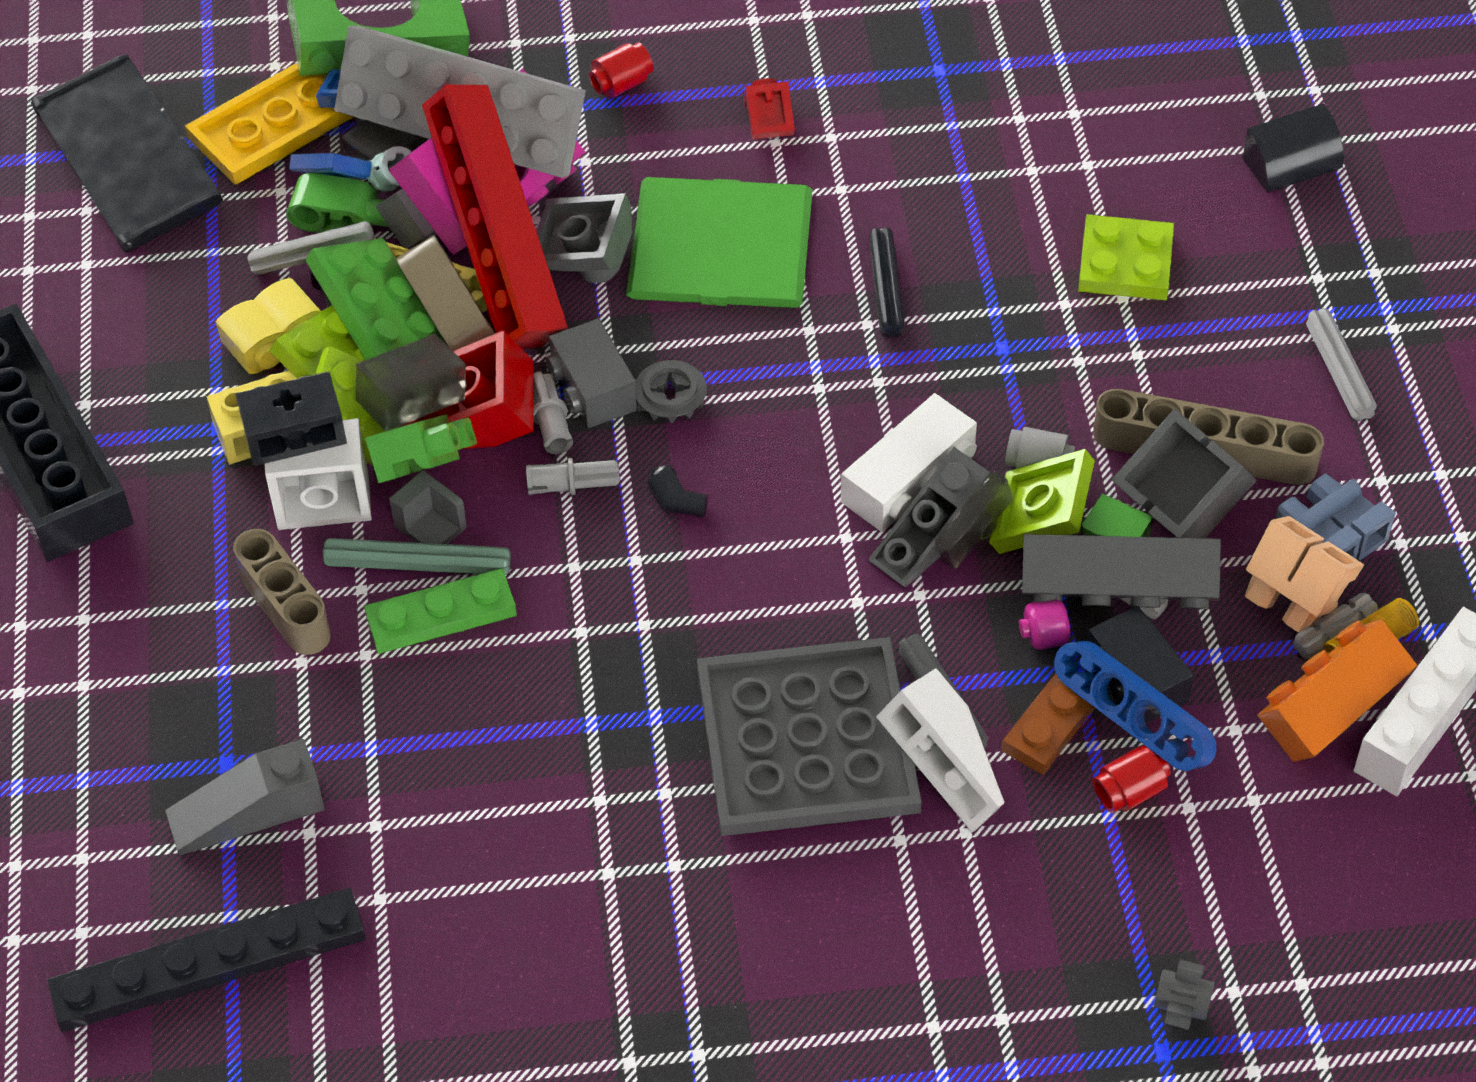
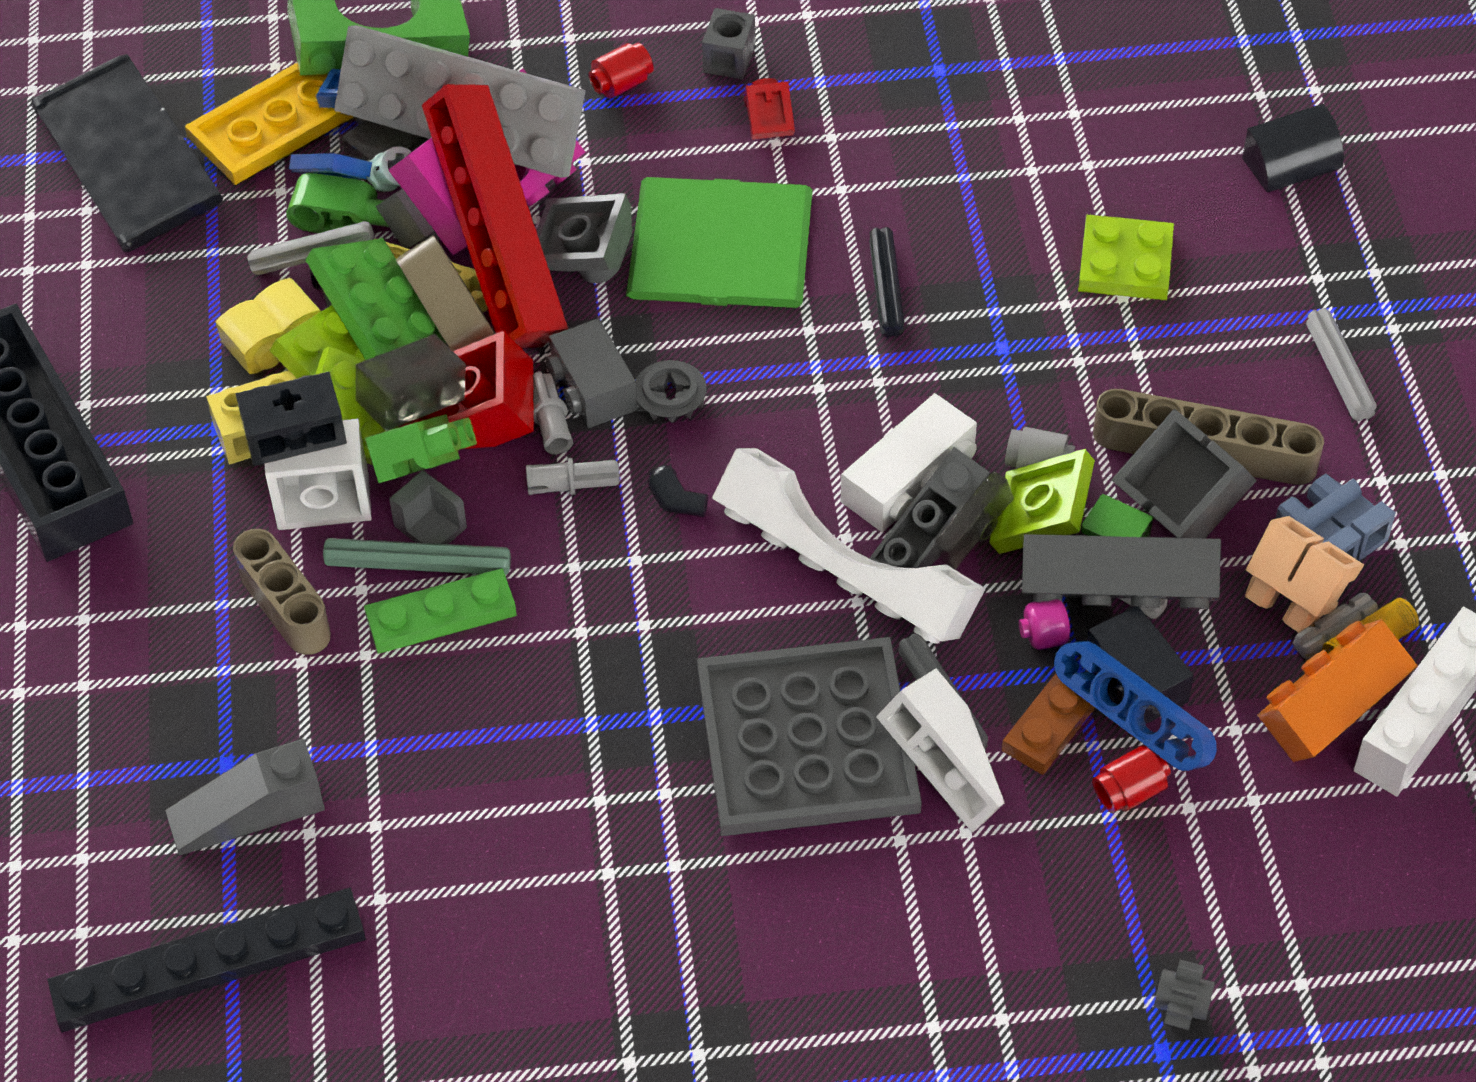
(728, 43): none -> dark grey brick
(770, 497): none -> white arch

